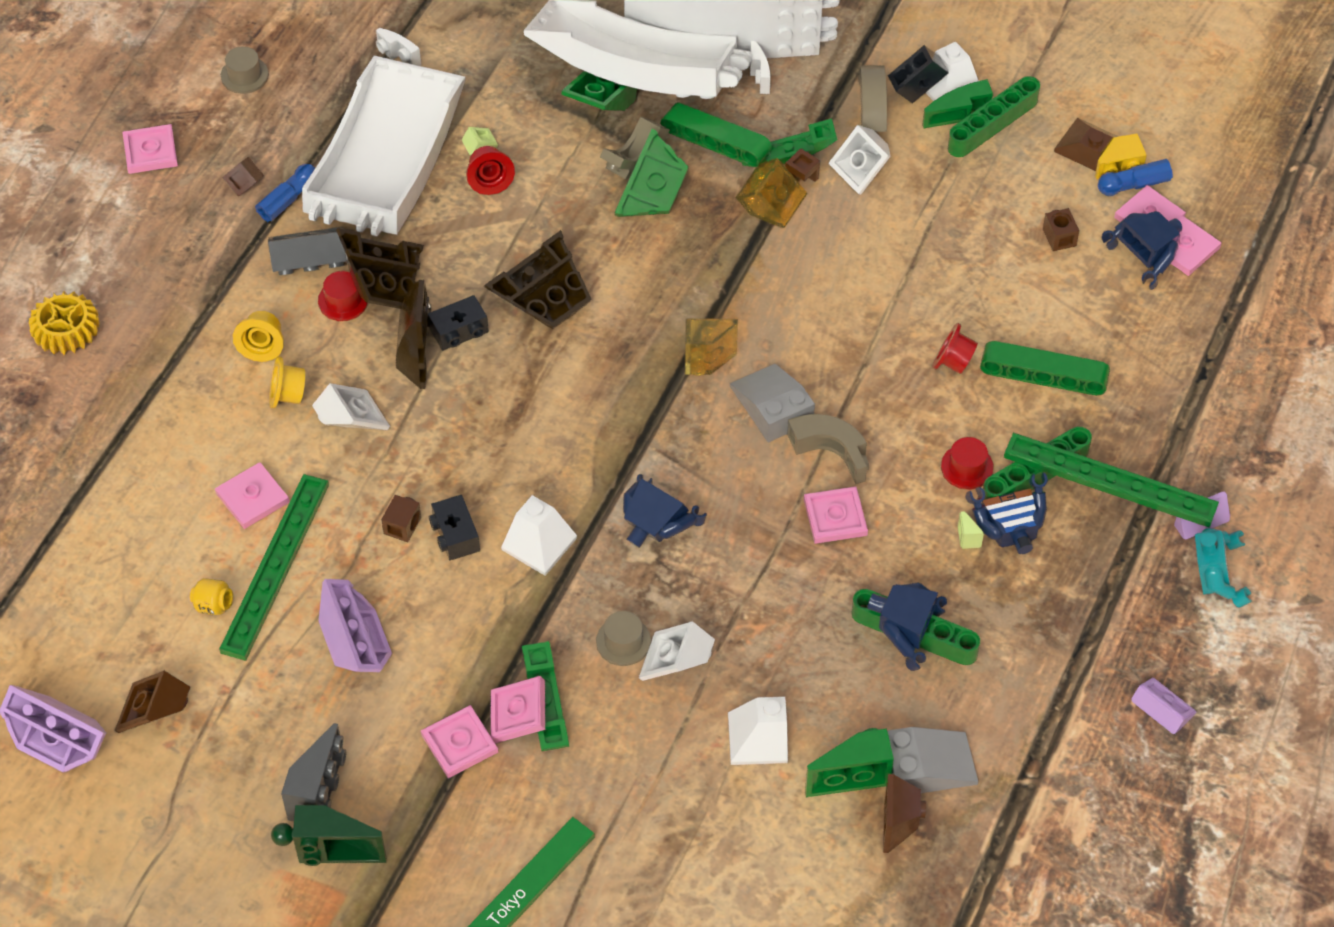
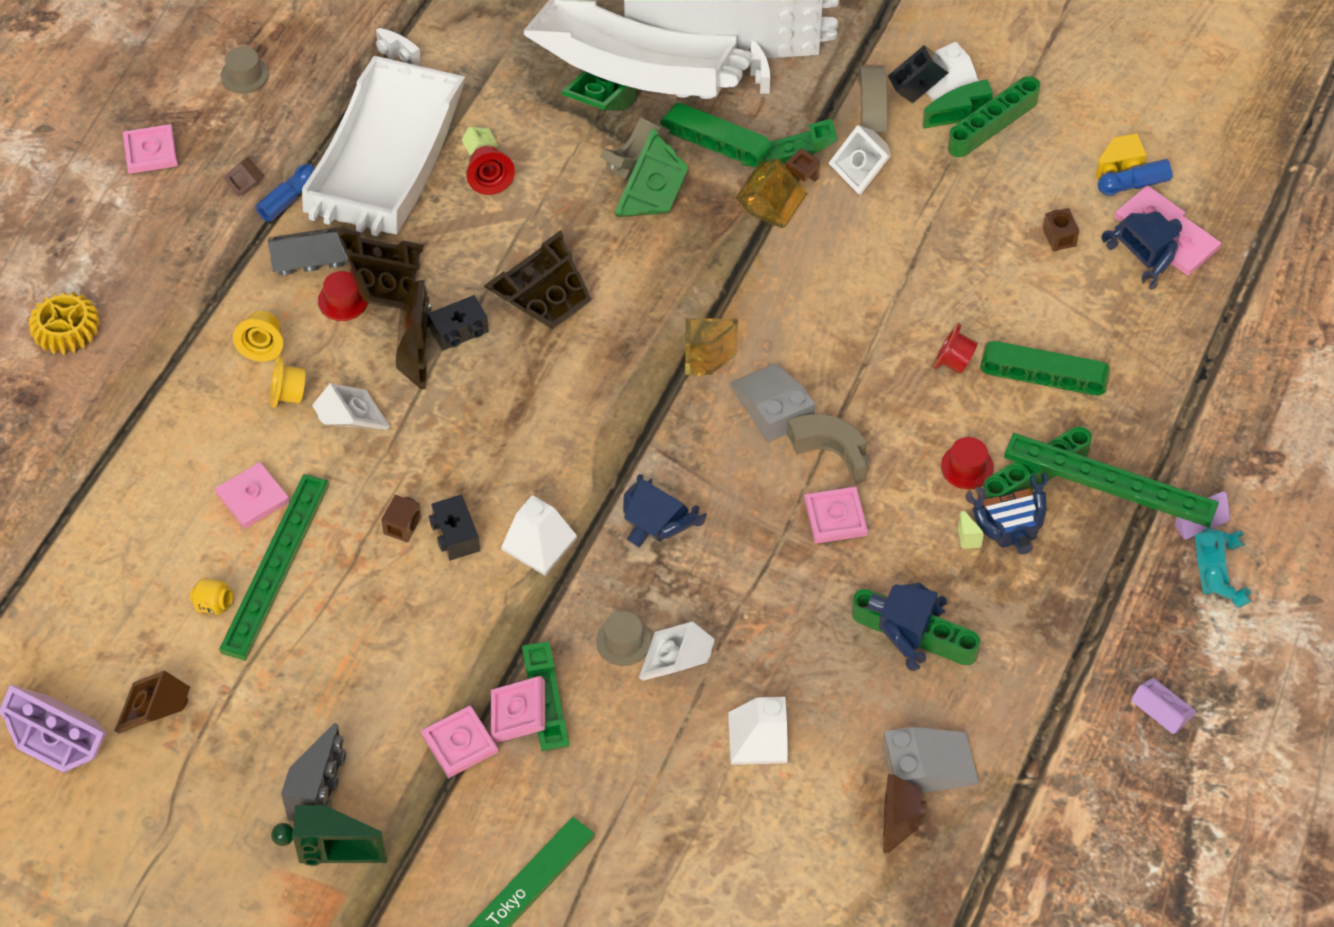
(351, 628): lavender wedge -> none
(853, 765): green slope -> none
(1084, 143): reddish brown slope -> none

